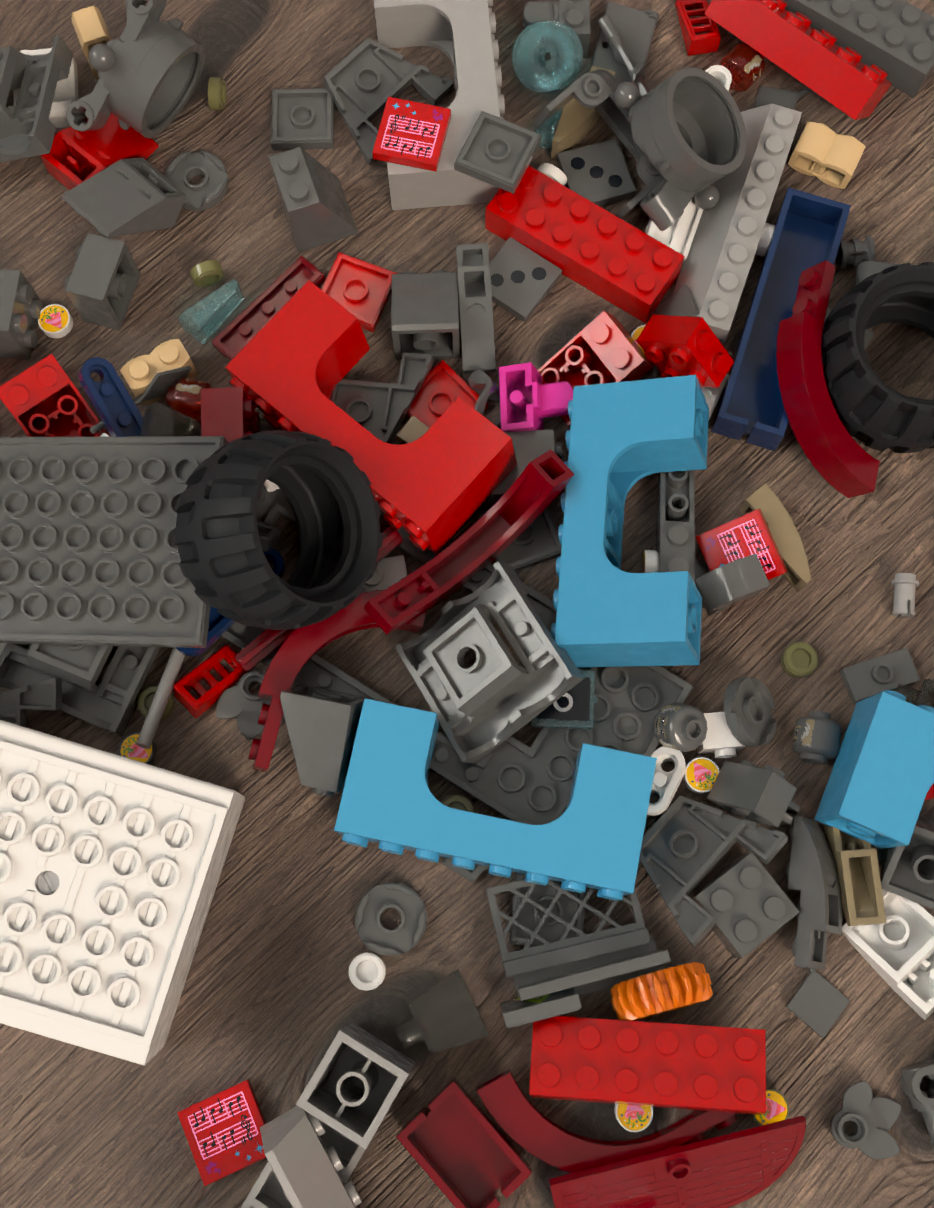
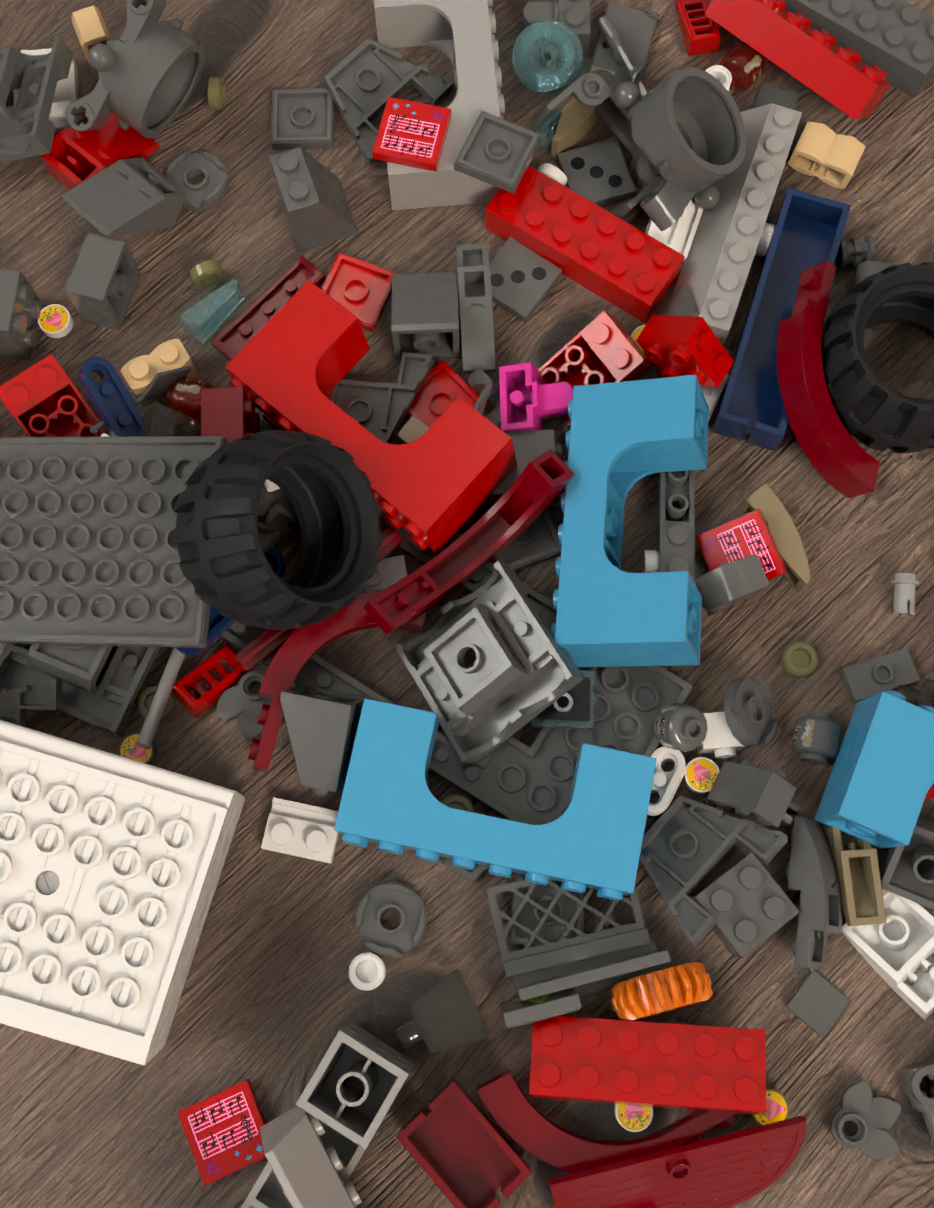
(301, 831): none -> white plate

